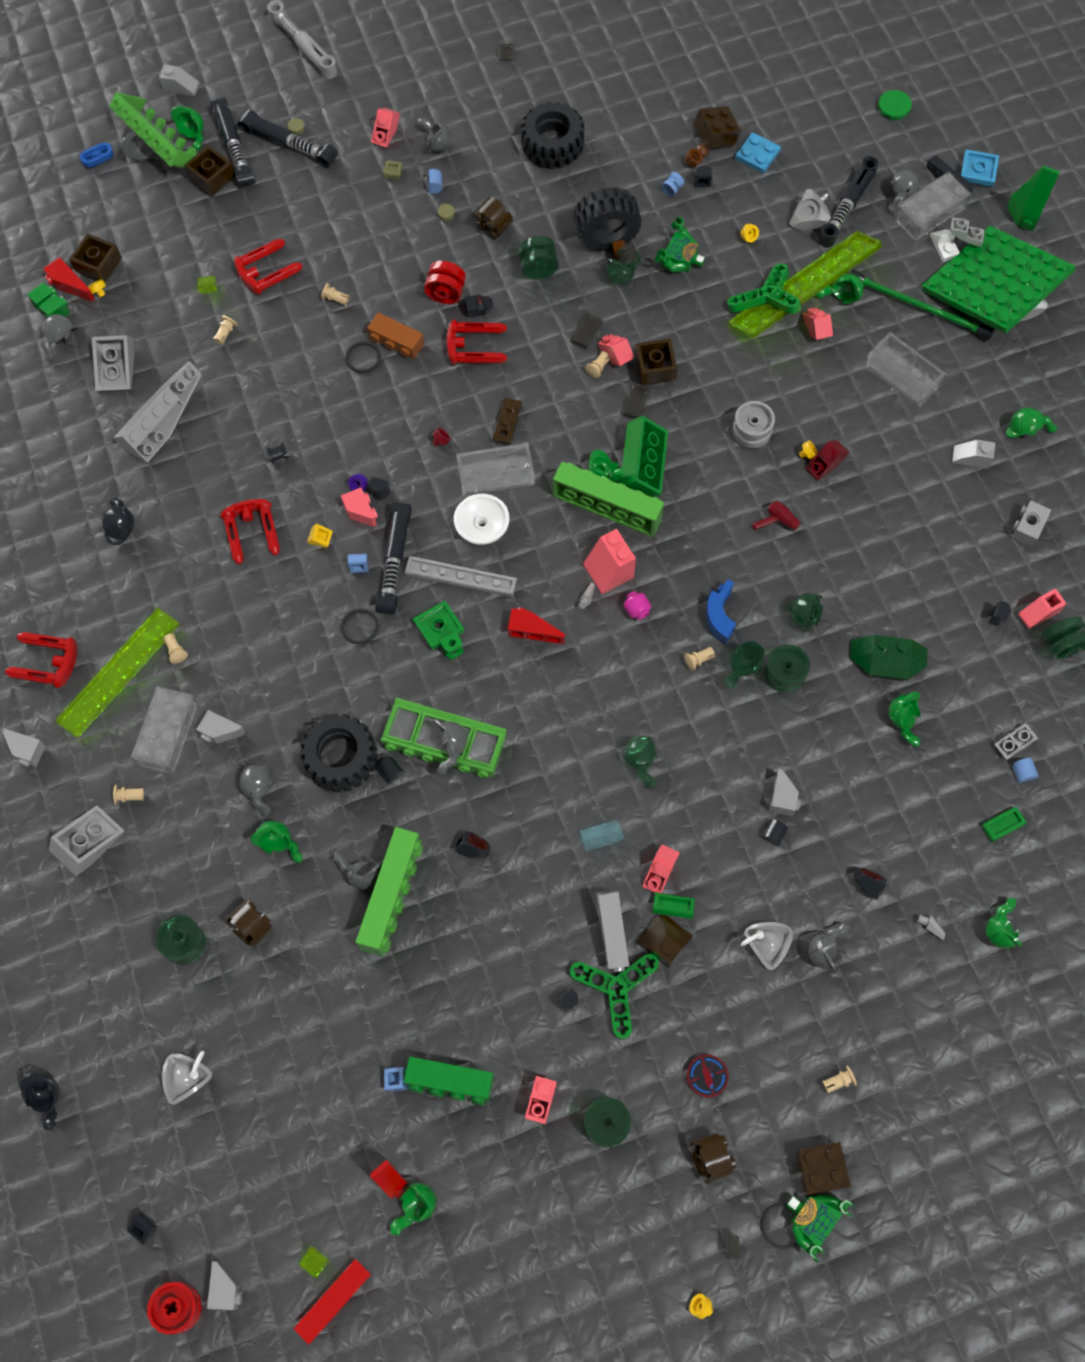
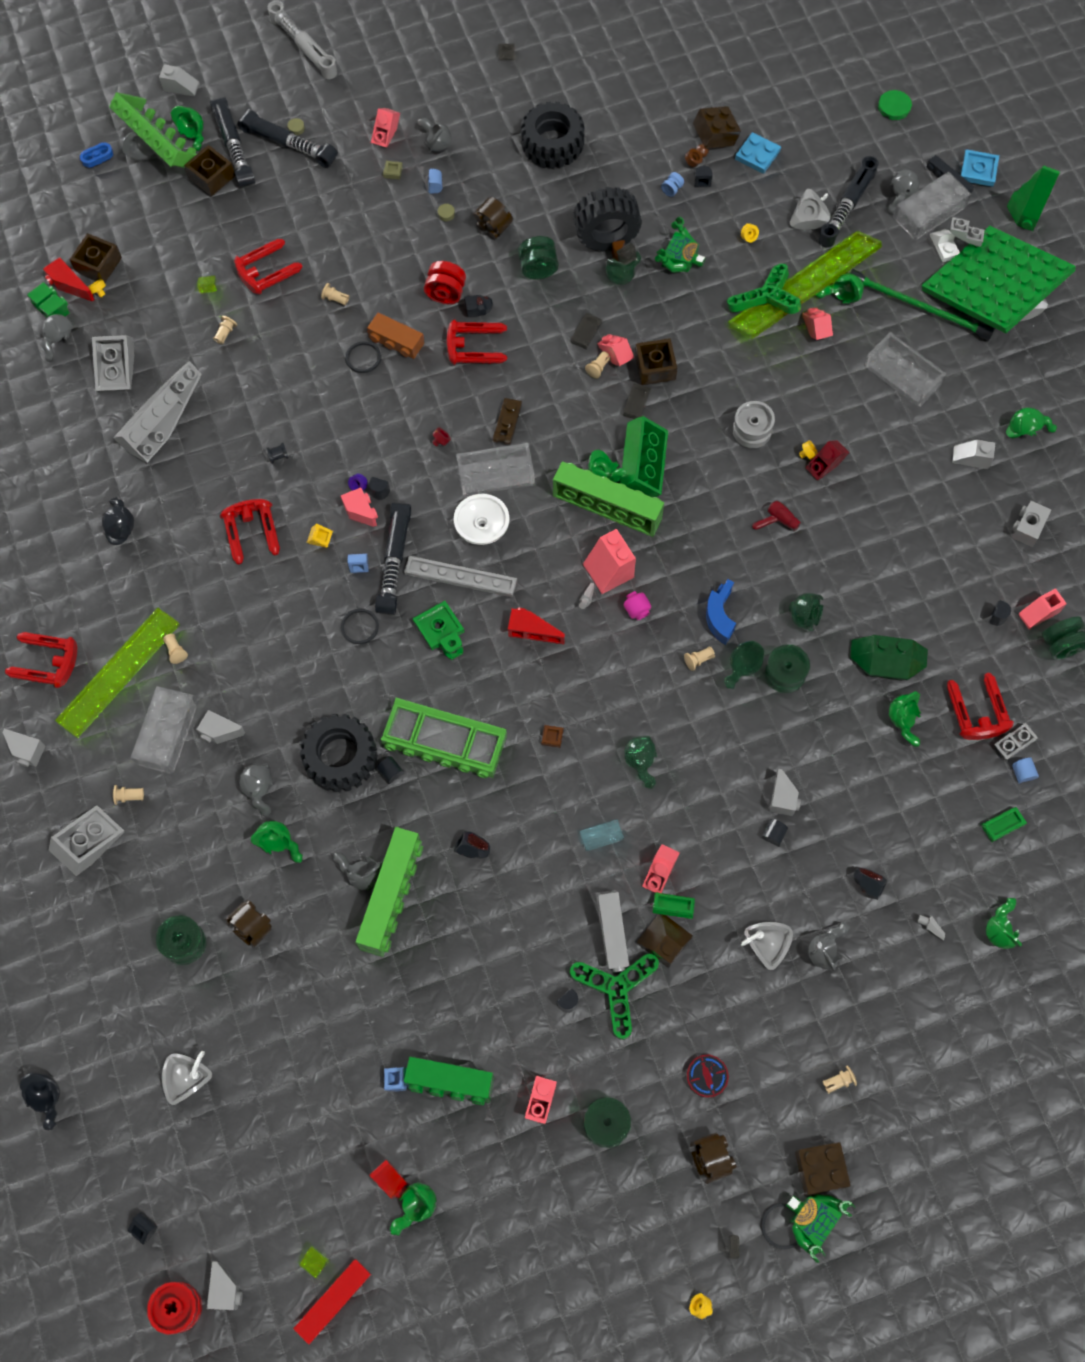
(455, 739): dark grey piece -> none
(552, 736): none -> reddish brown tile
(986, 729): none -> red piece

